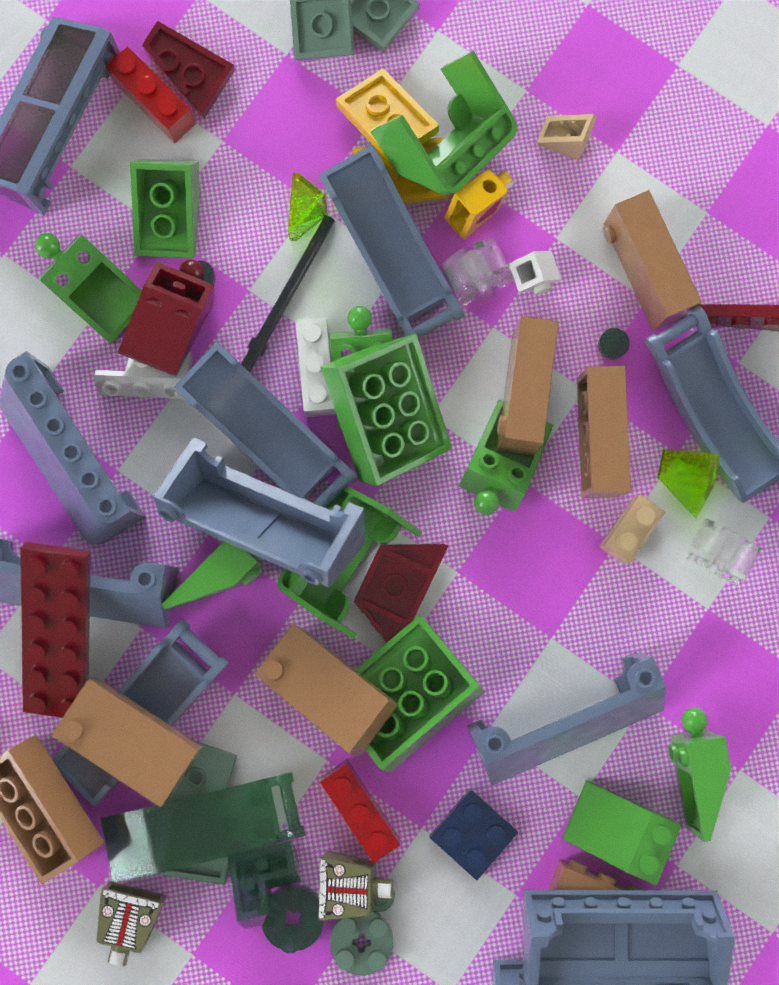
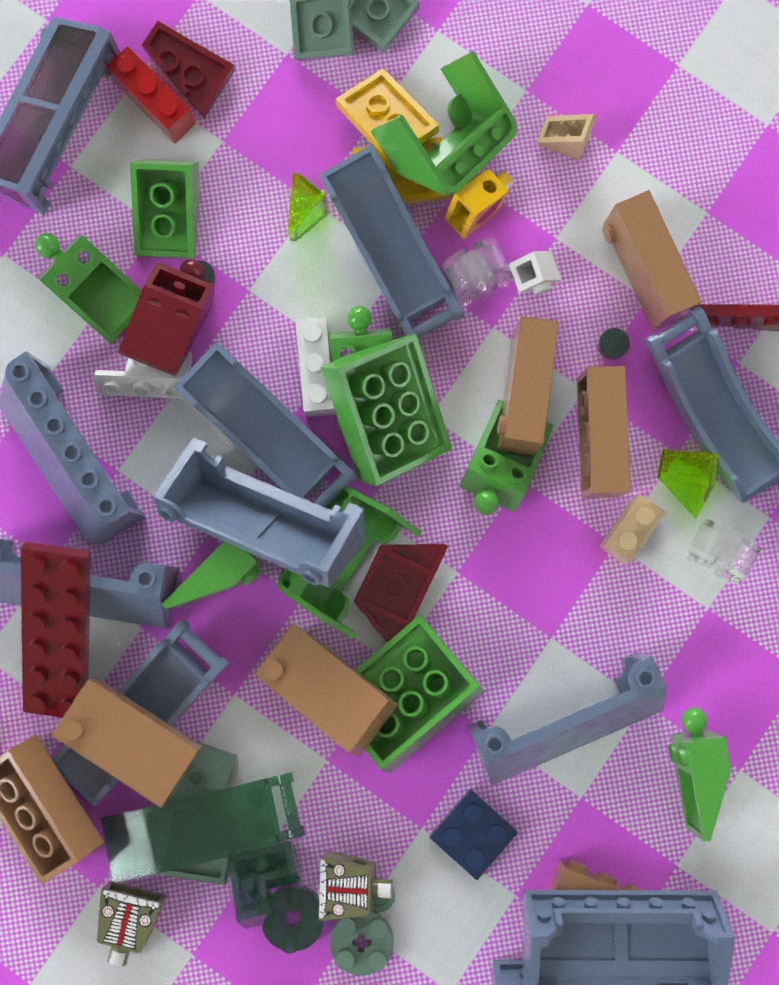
(258, 345): black bar -> none
(360, 811): red brick -> none
(621, 832): bright green slope -> none

